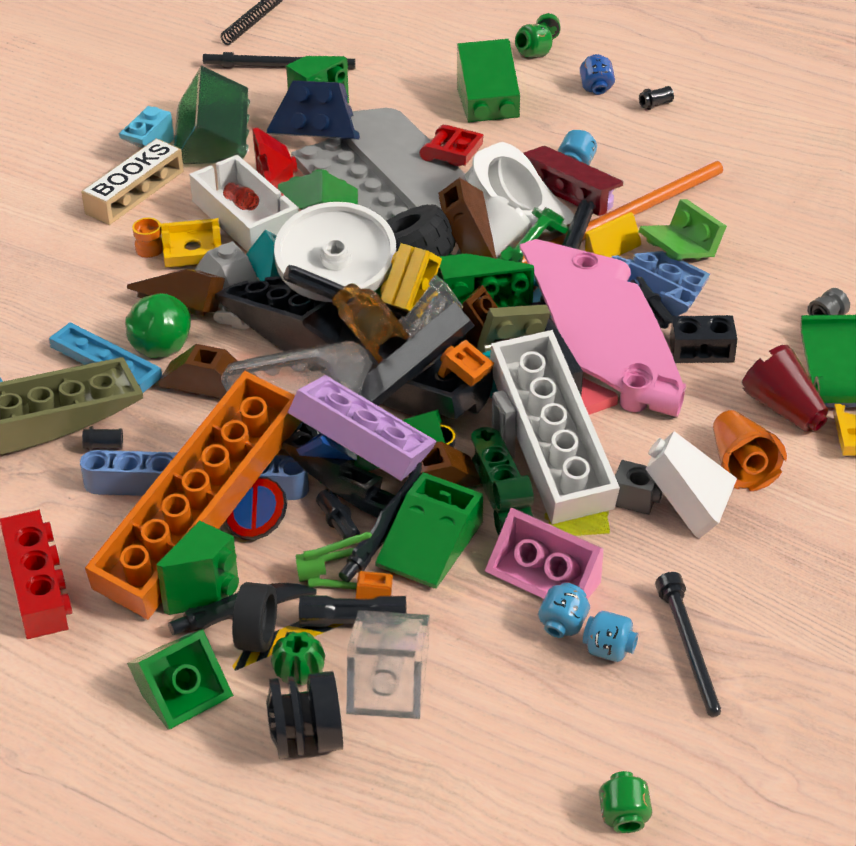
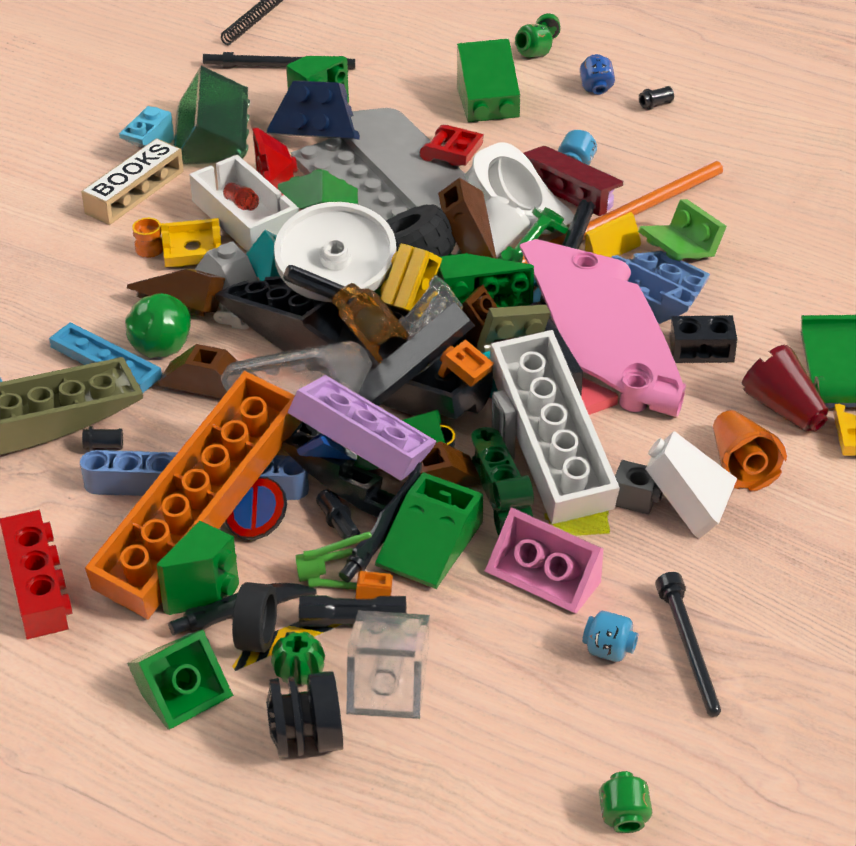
(564, 610): dark azure head -> none
(661, 314): black axle -> none
(830, 303): dark grey wheel -> none

